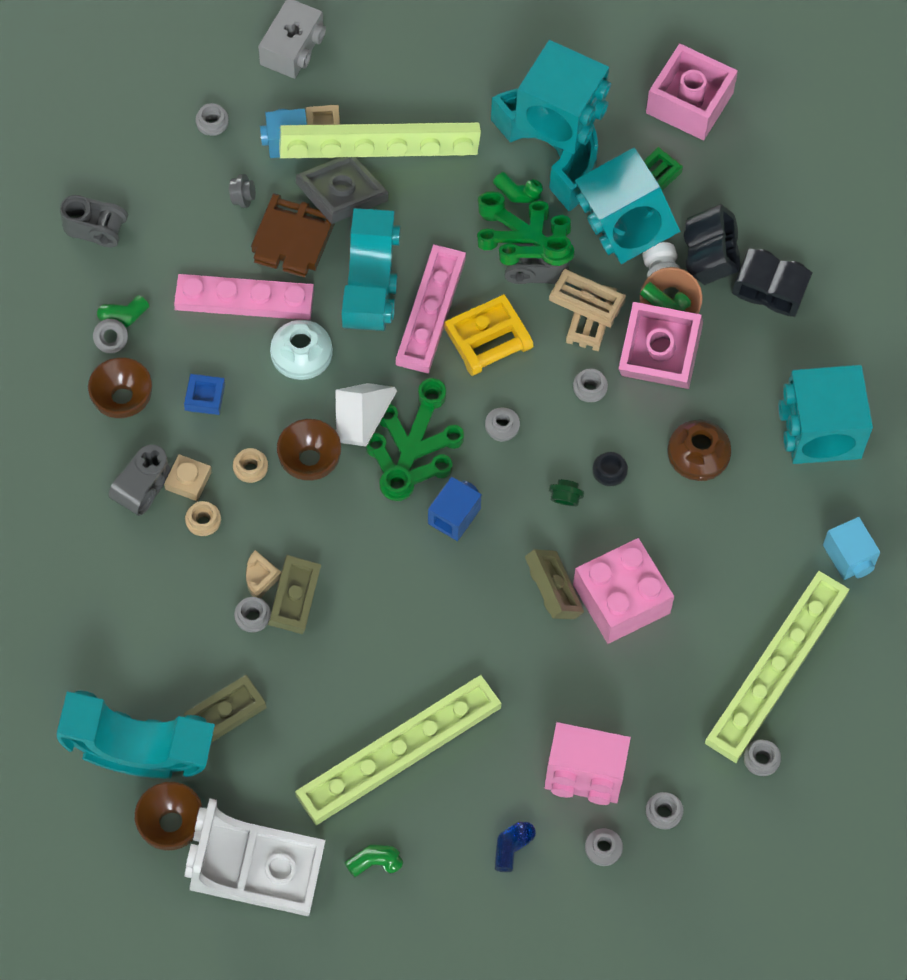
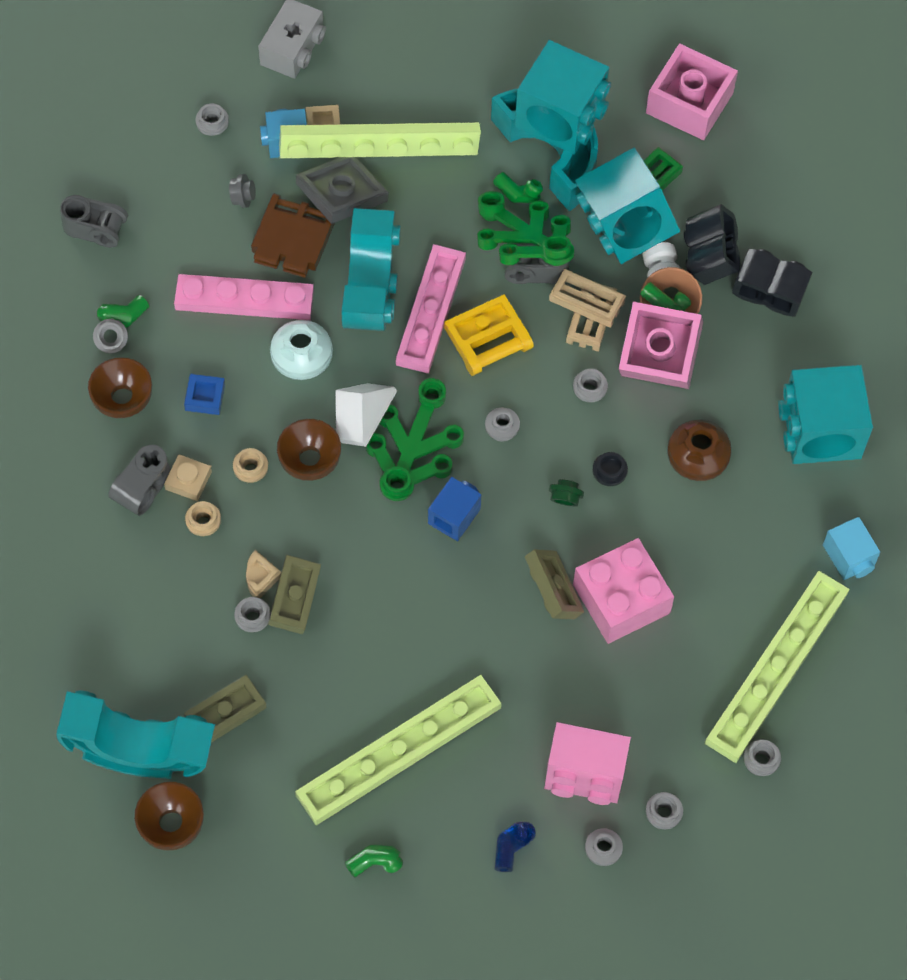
(253, 862): white bracket -> none

